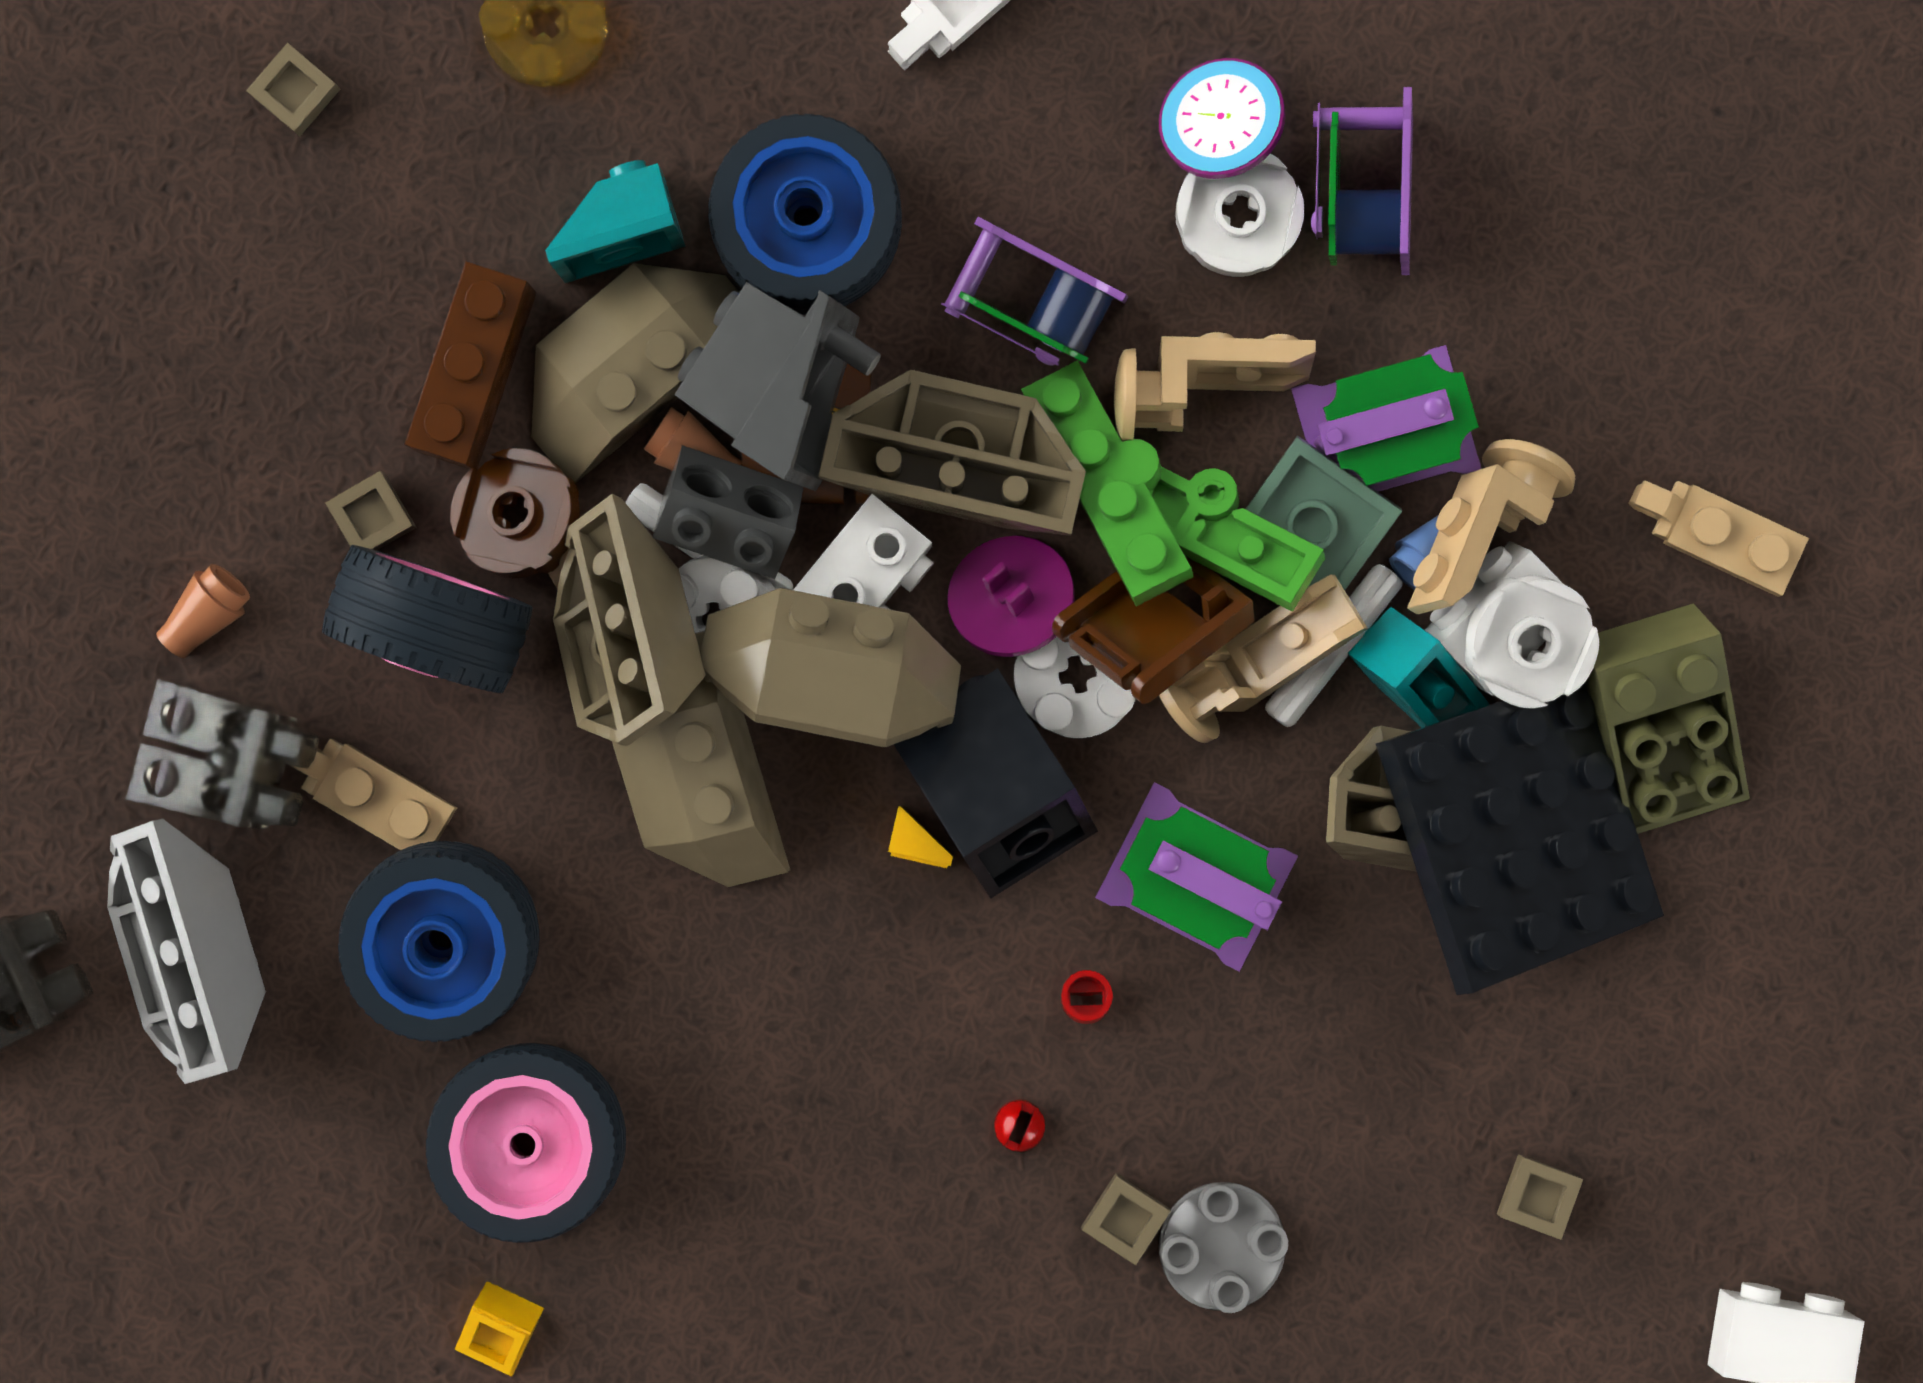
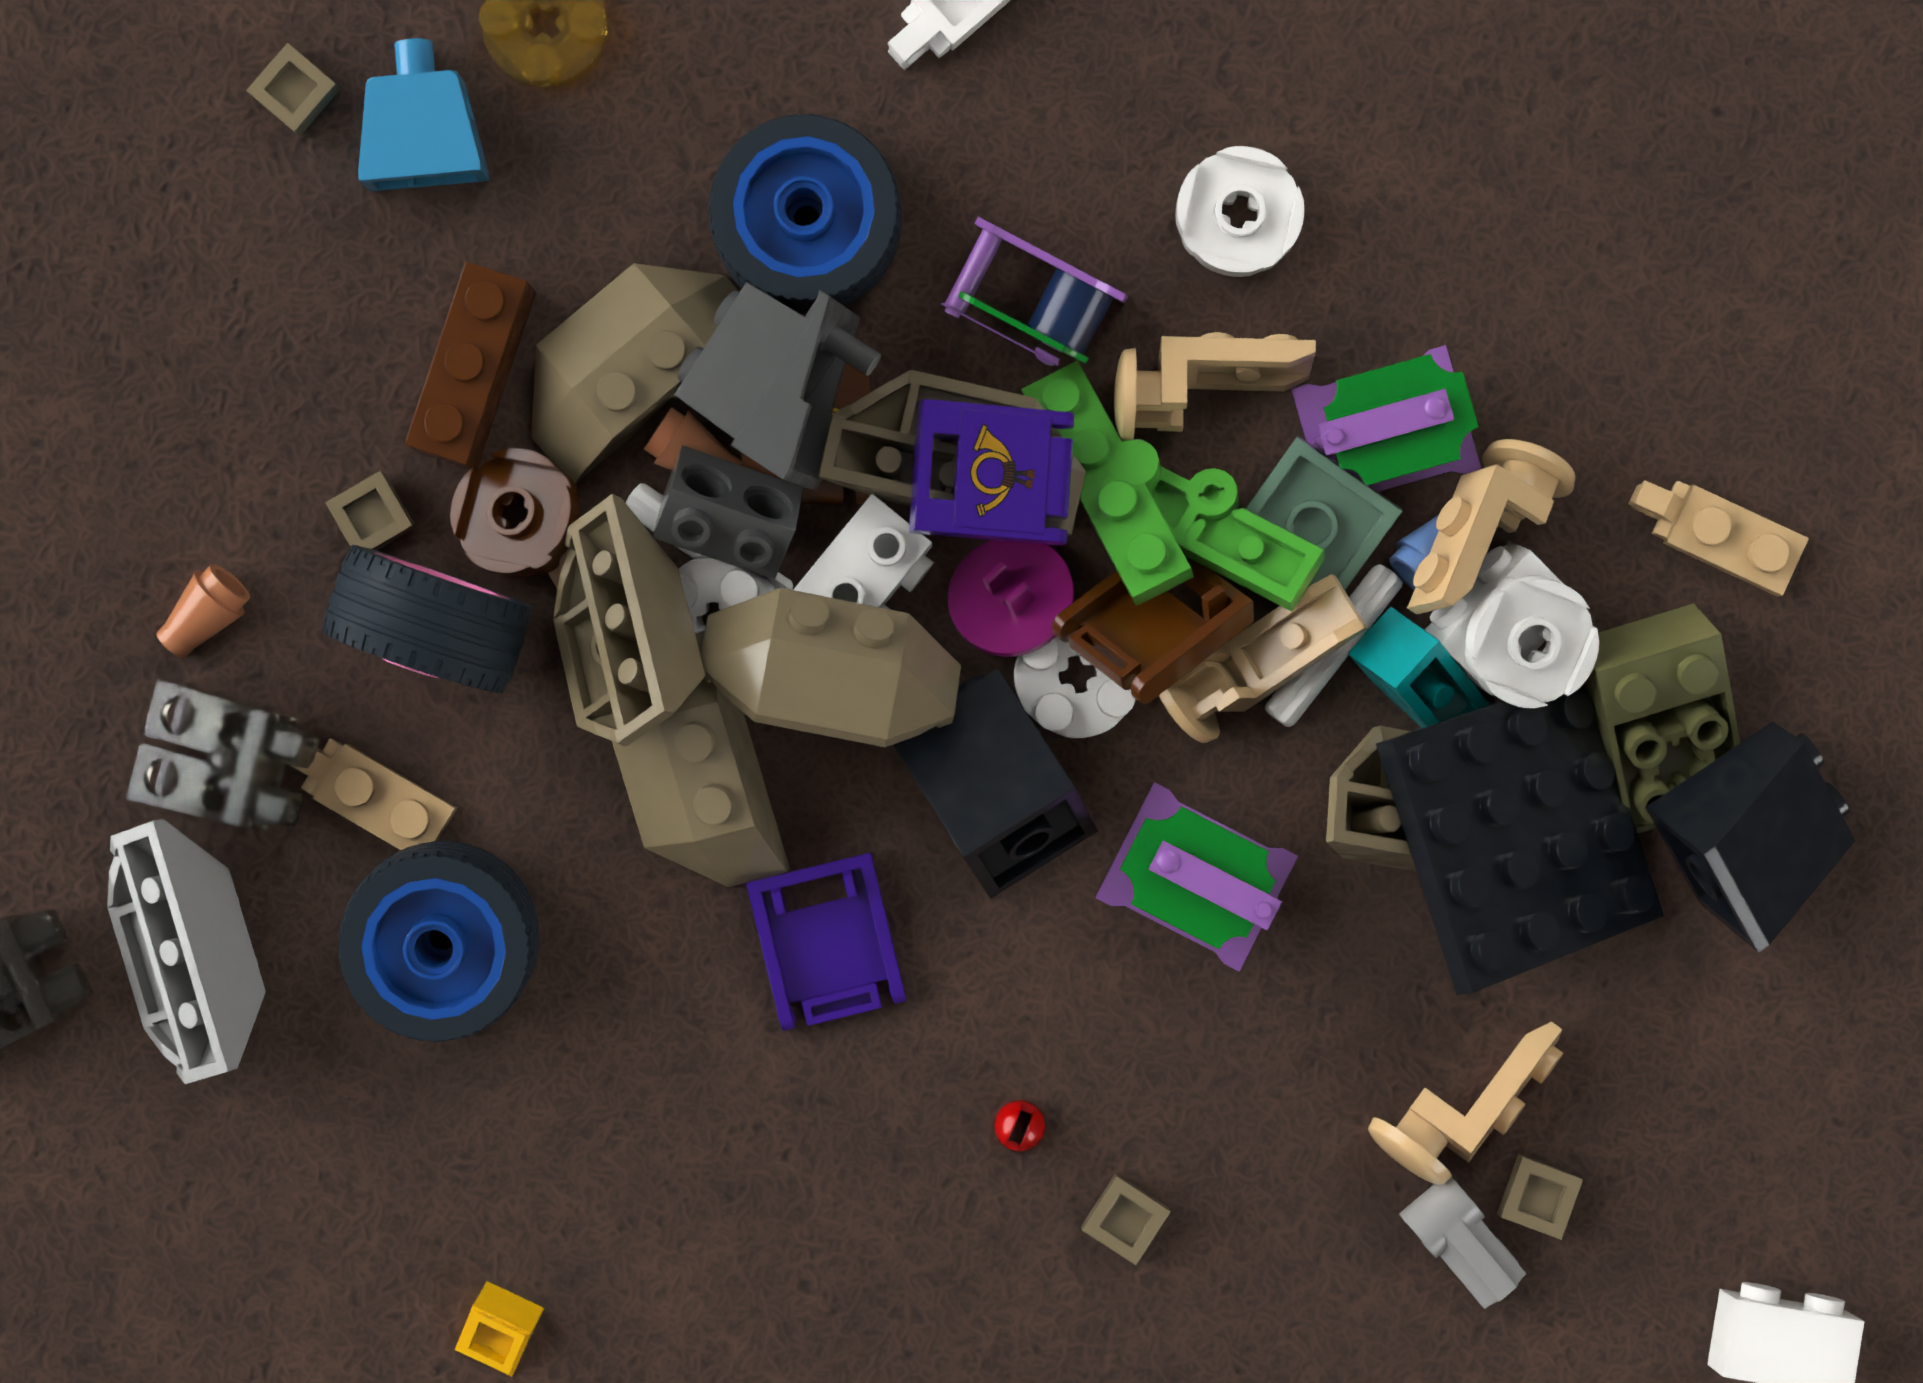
(418, 126): none -> dark azure torso
(575, 1135): wheel -> none
(617, 224): teal slope -> none
(829, 950): none -> dark purple container
(915, 843): yellow slope -> none
(1004, 472): none -> dark purple container
(1086, 984): red hinge -> none
(1222, 118): piece -> none
(1222, 1246): light grey dish -> none
(1366, 218): piece -> none
(1435, 1124): none -> tan piece
(1454, 1230): none -> light grey piece
(1756, 832): none -> black slope

